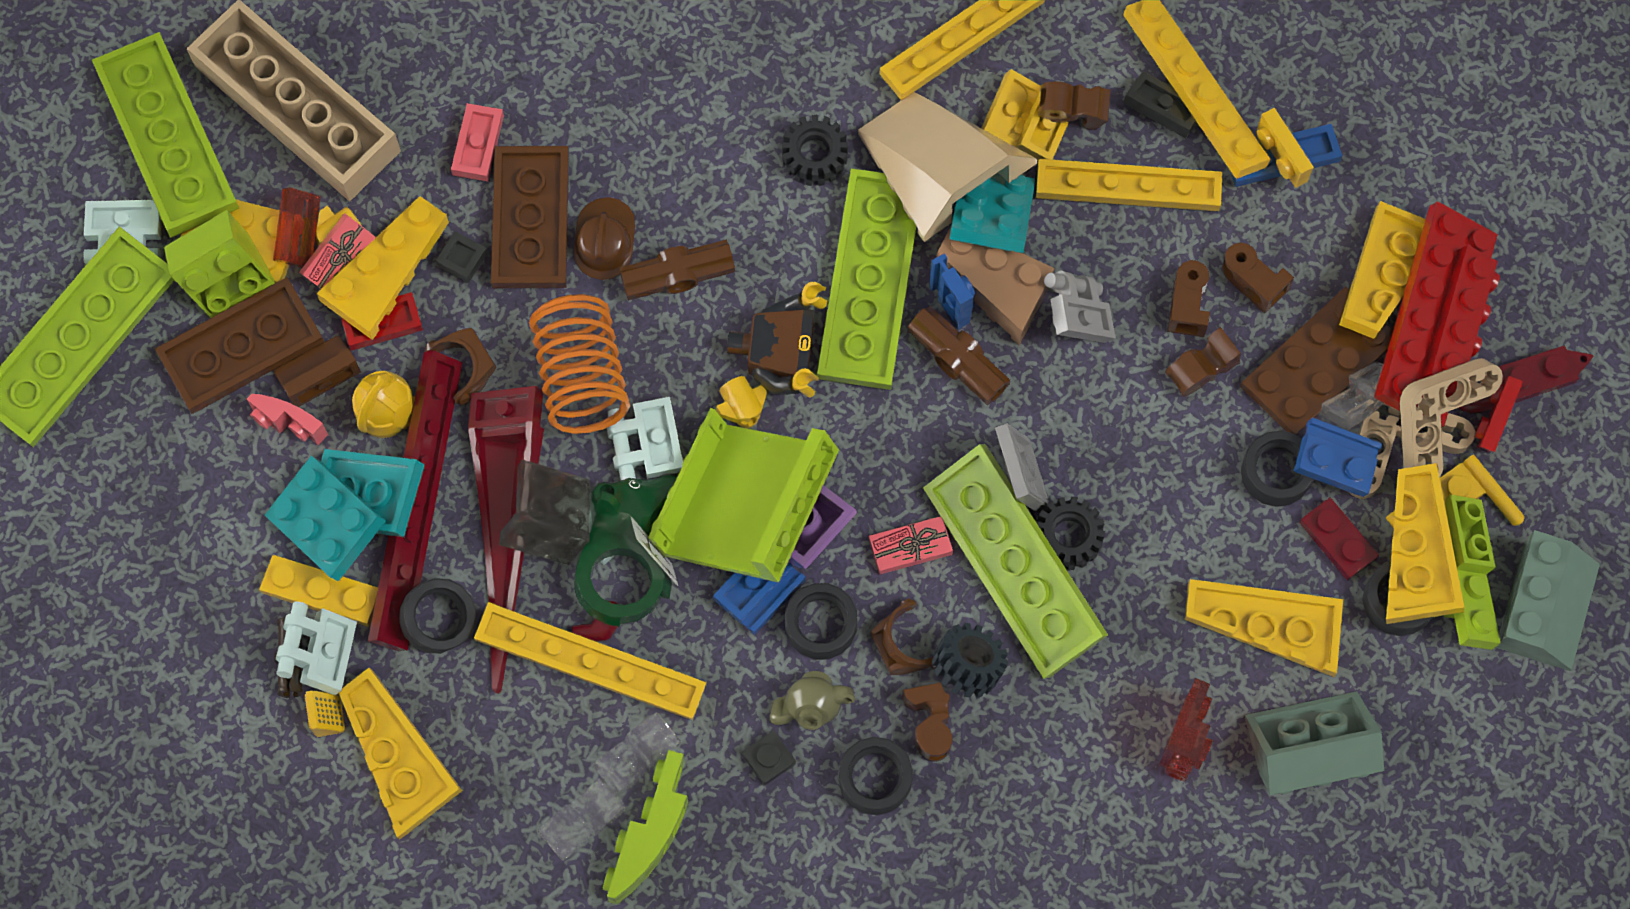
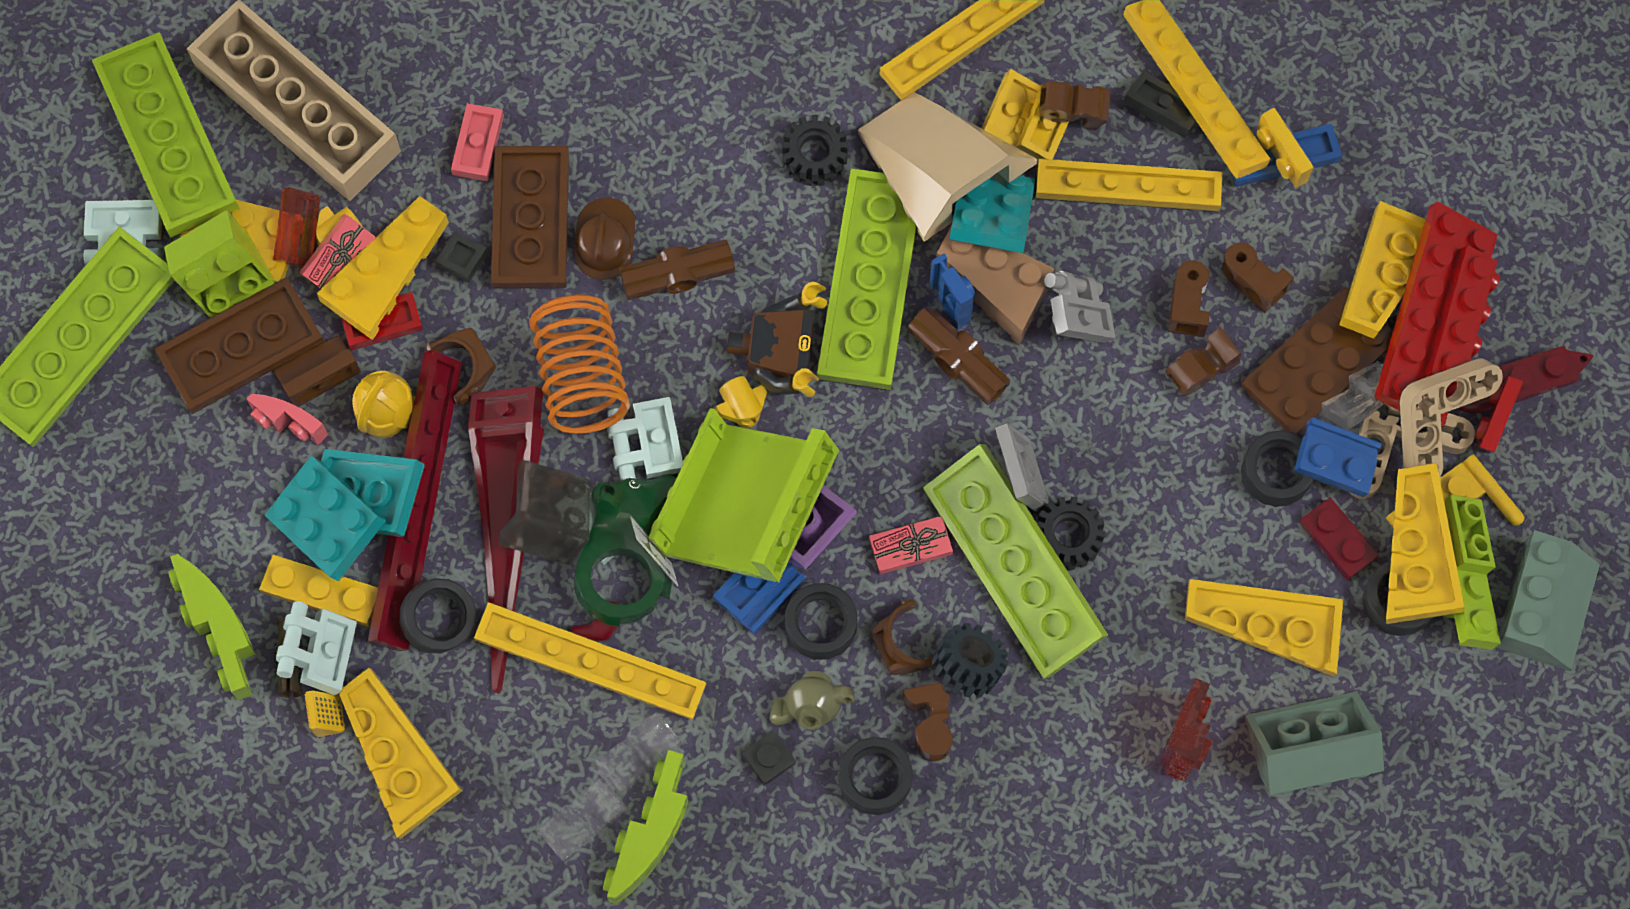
(210, 612): none -> lime slope

